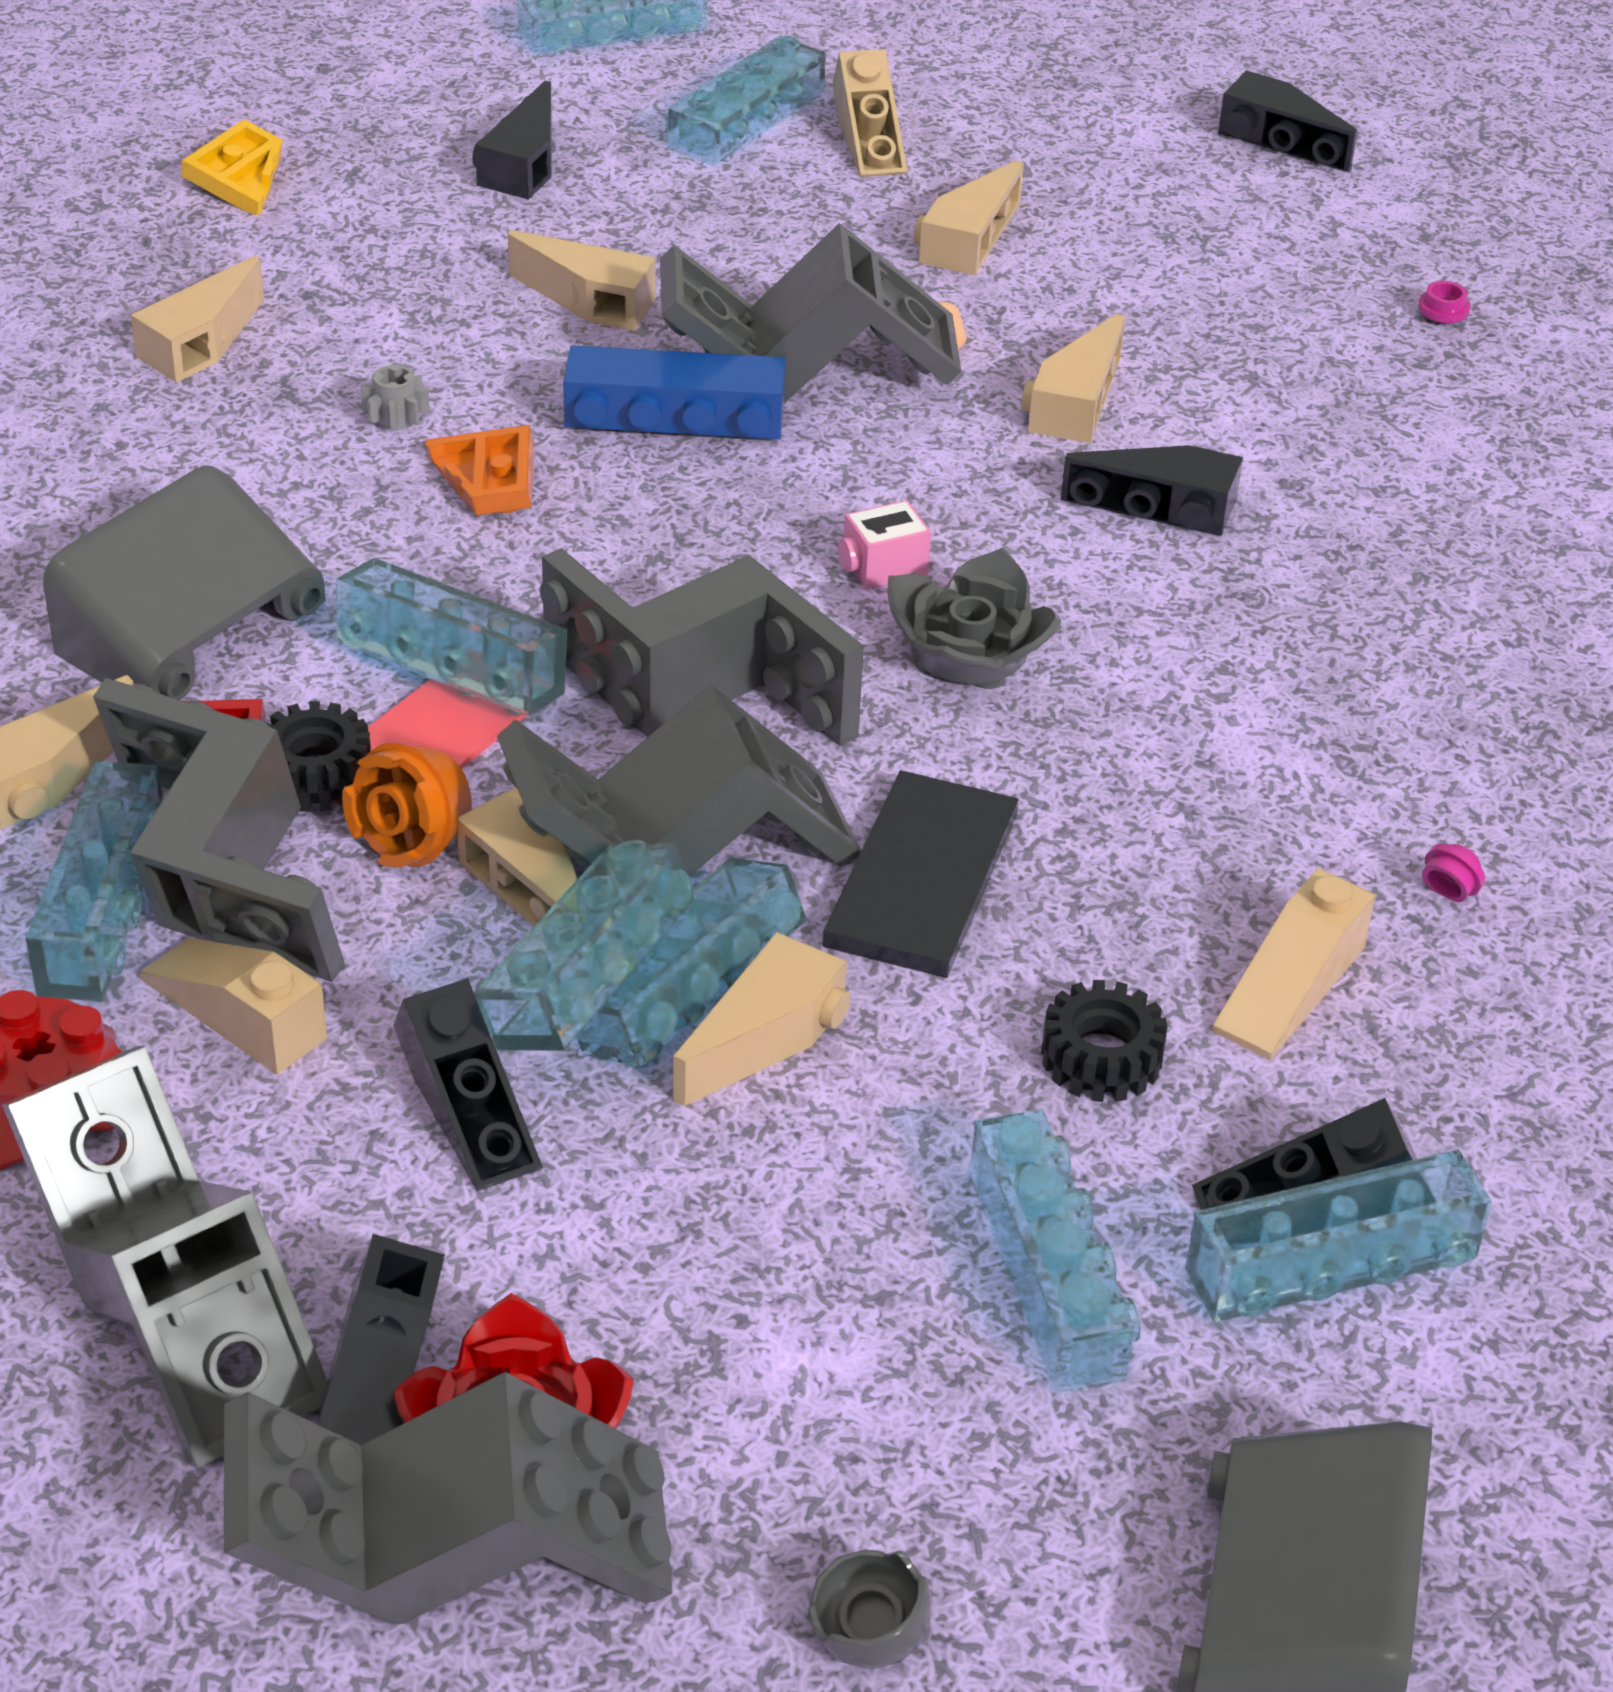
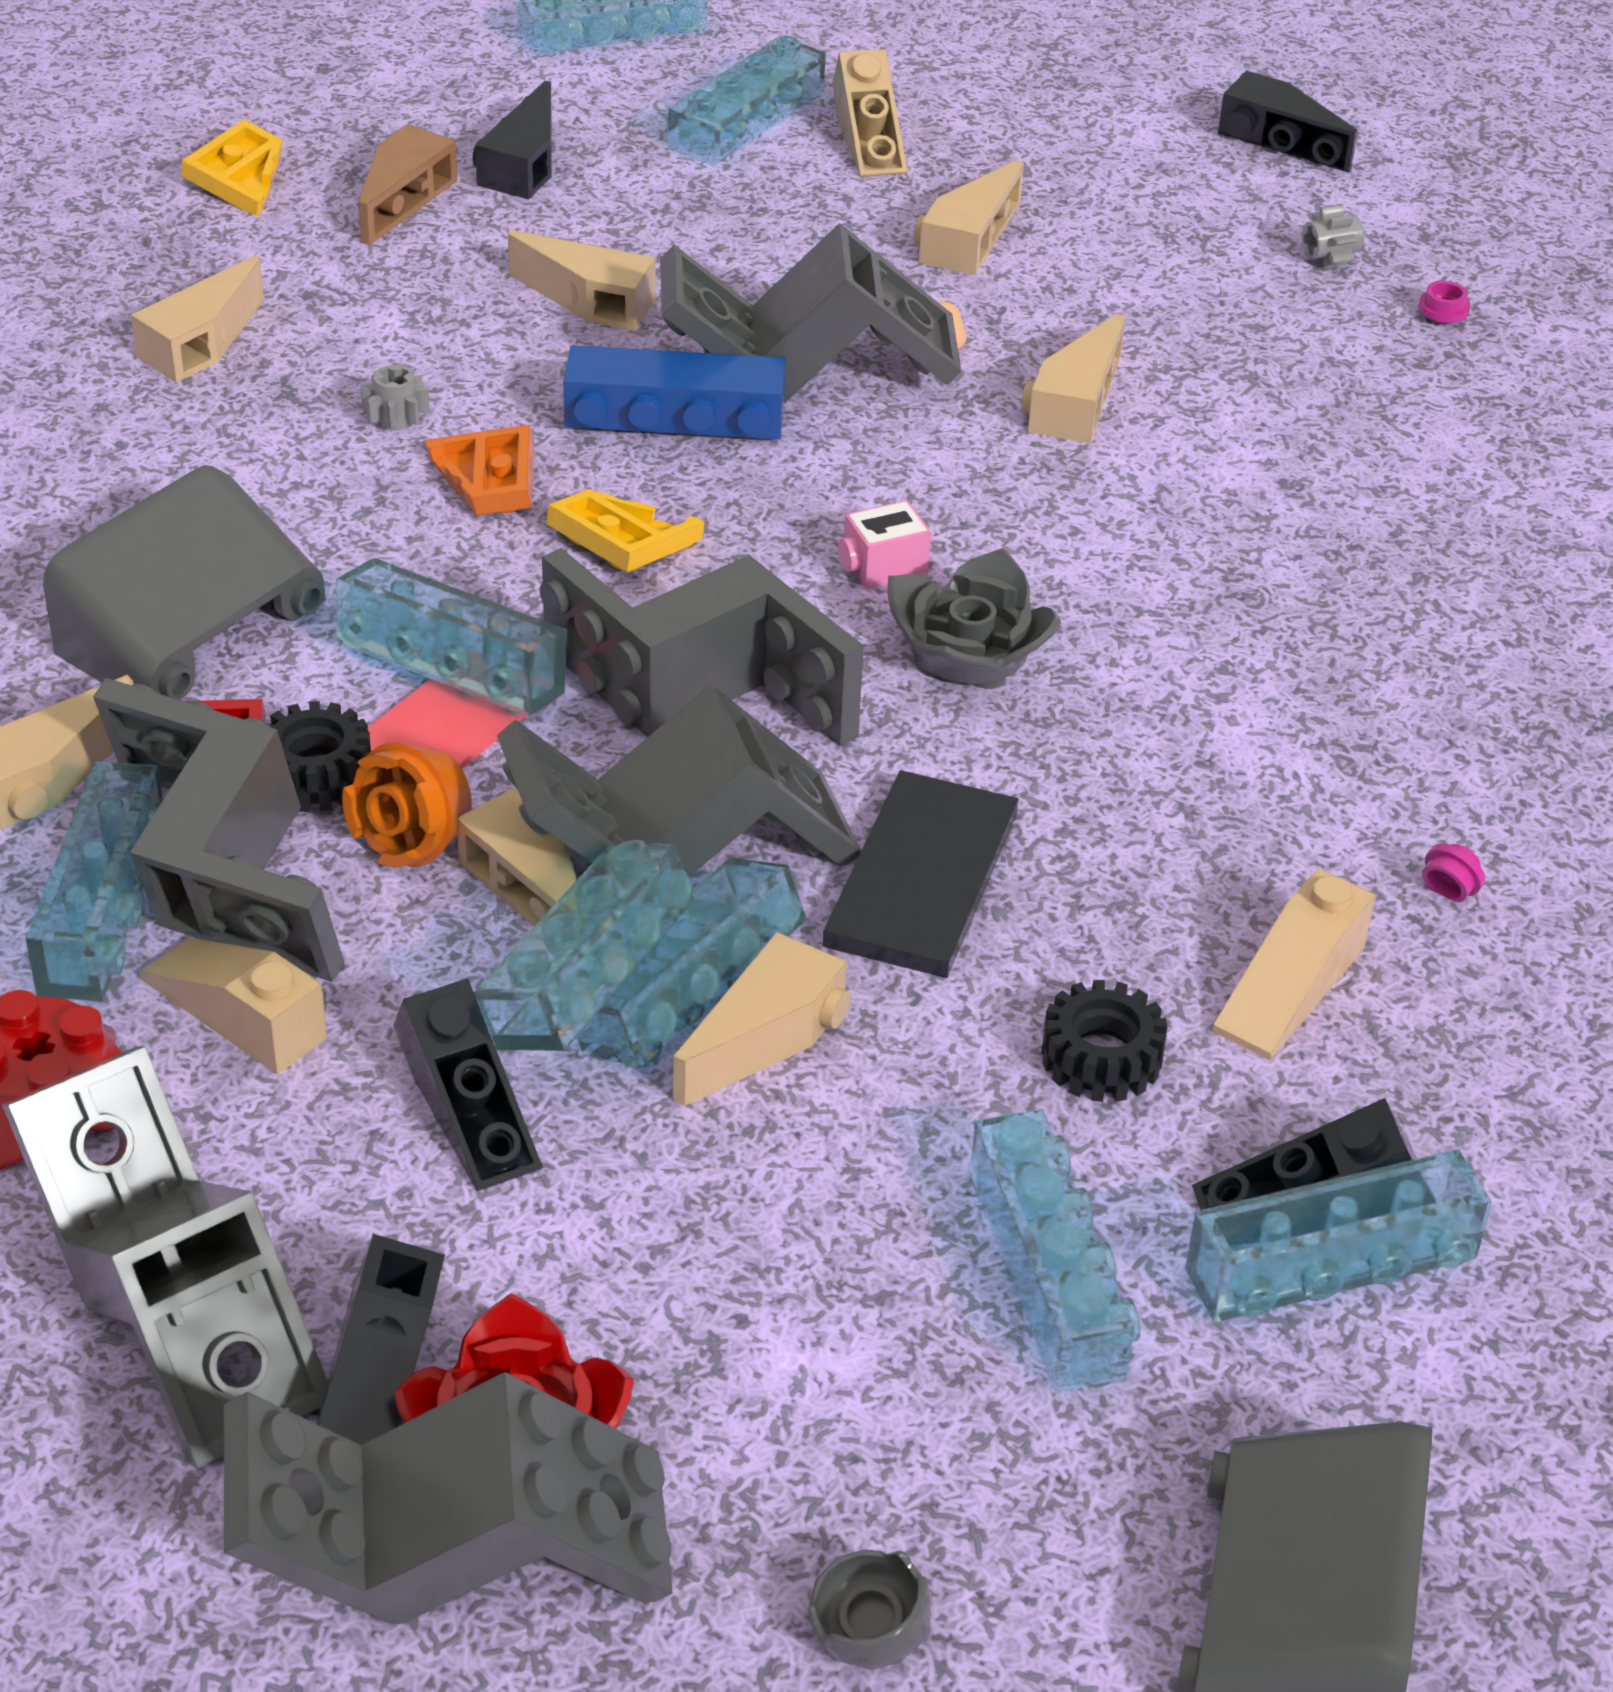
(403, 178): none -> medium nougat slope
(620, 529): none -> yellow wing
(1160, 484): black slope -> none
(1332, 236): none -> light grey gear

